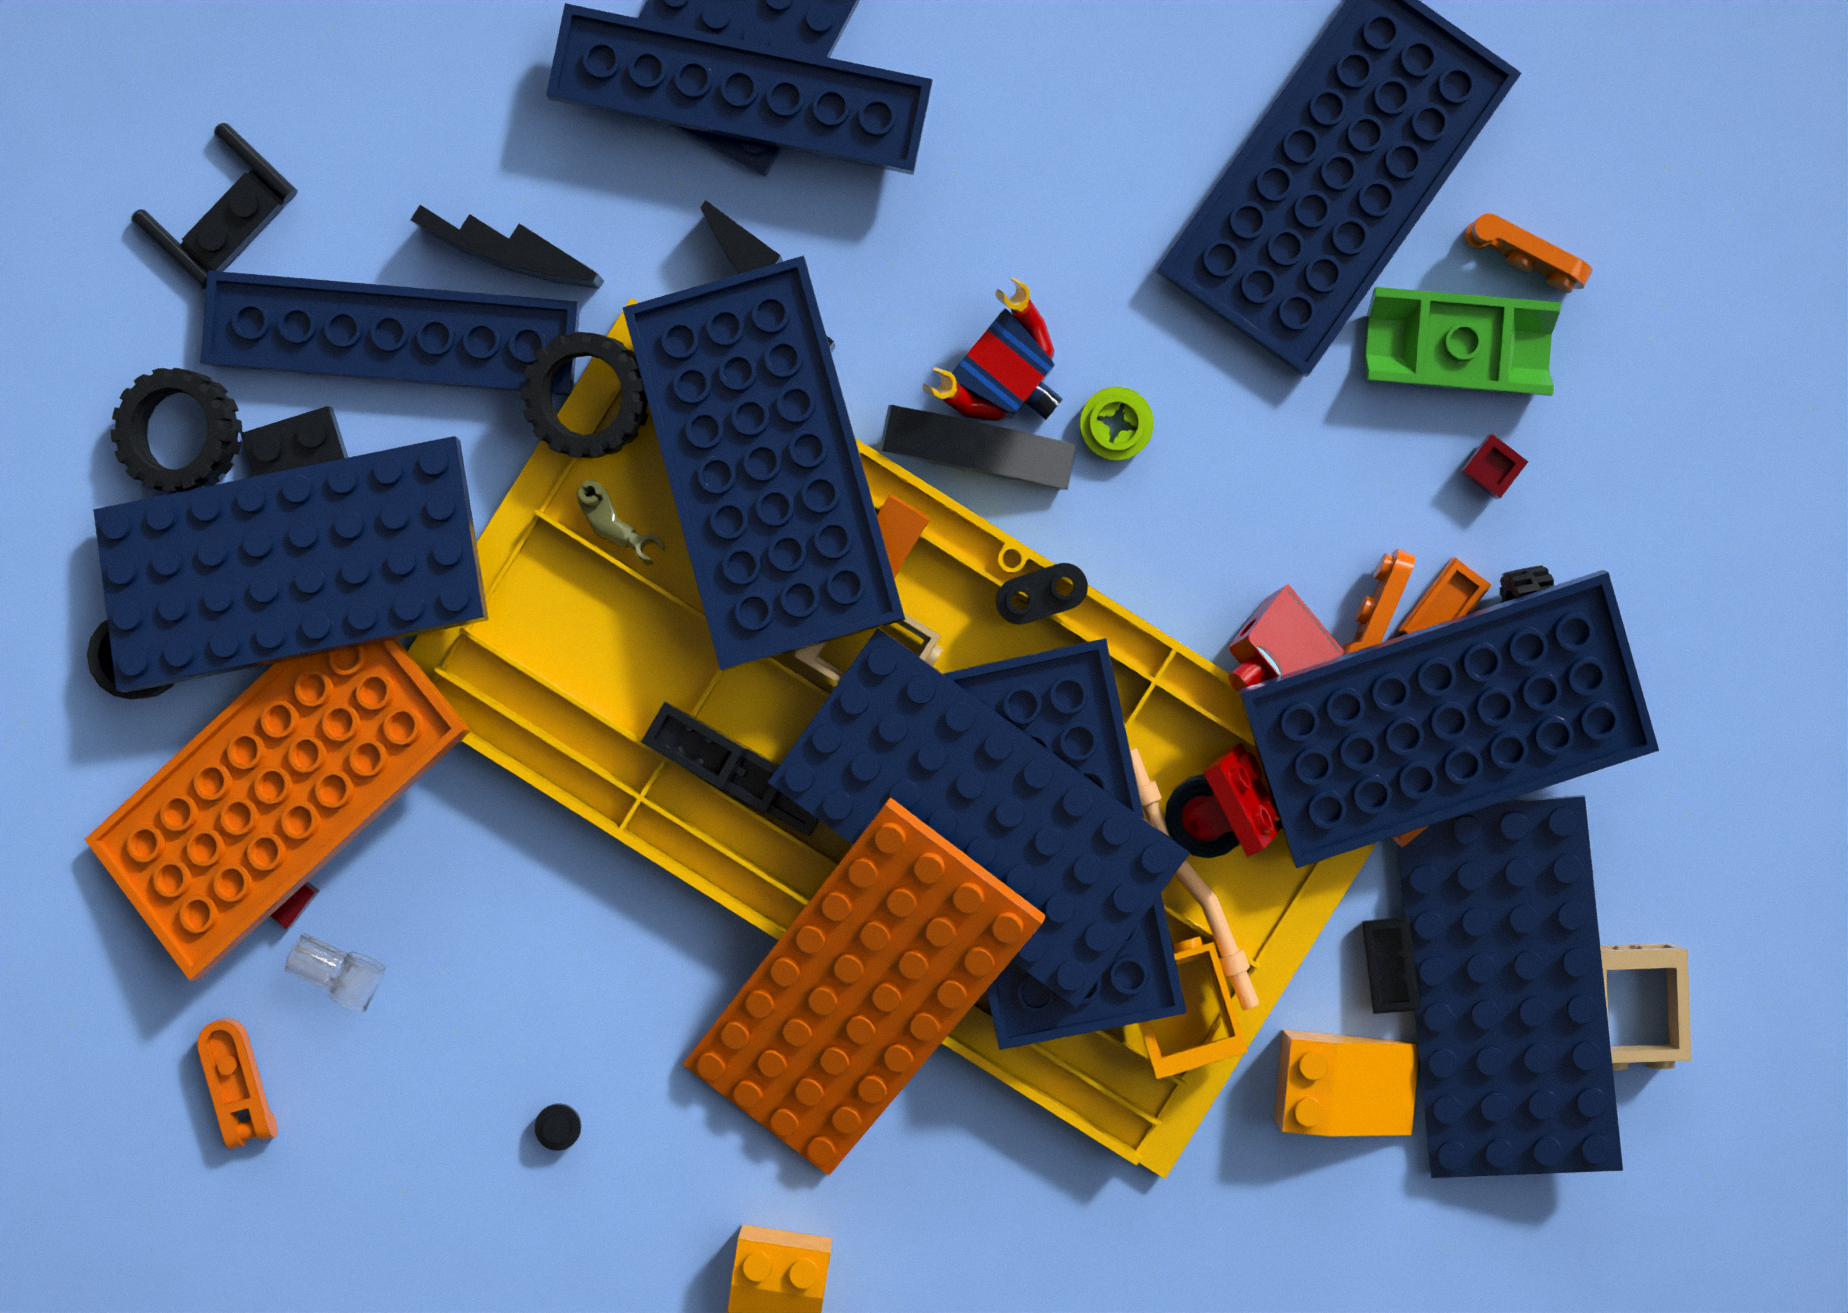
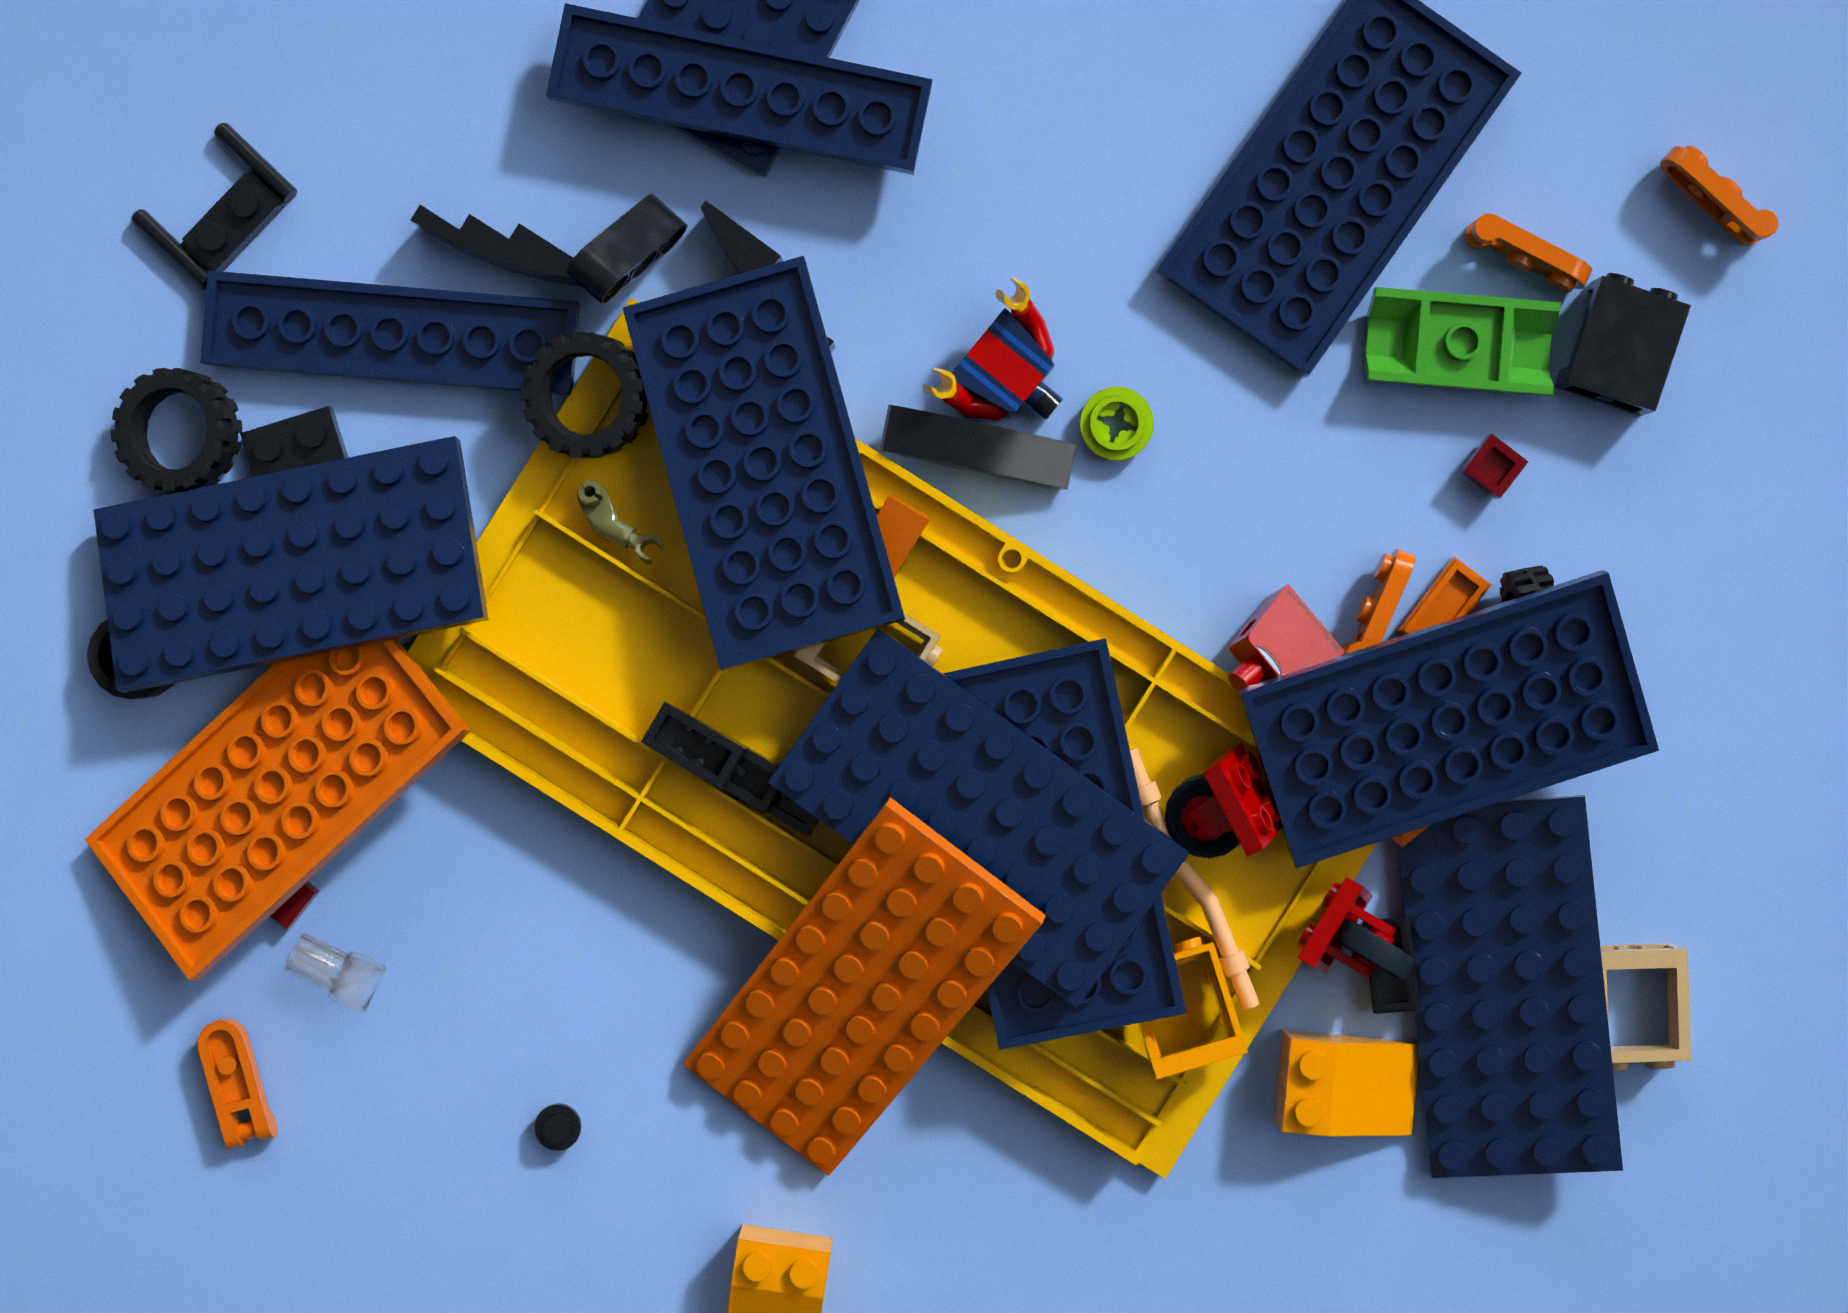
(626, 249): none -> black beam
(1041, 593): black plate -> none
(1339, 928): none -> red plate
(1625, 345): none -> black panel
(1717, 196): none -> orange plate

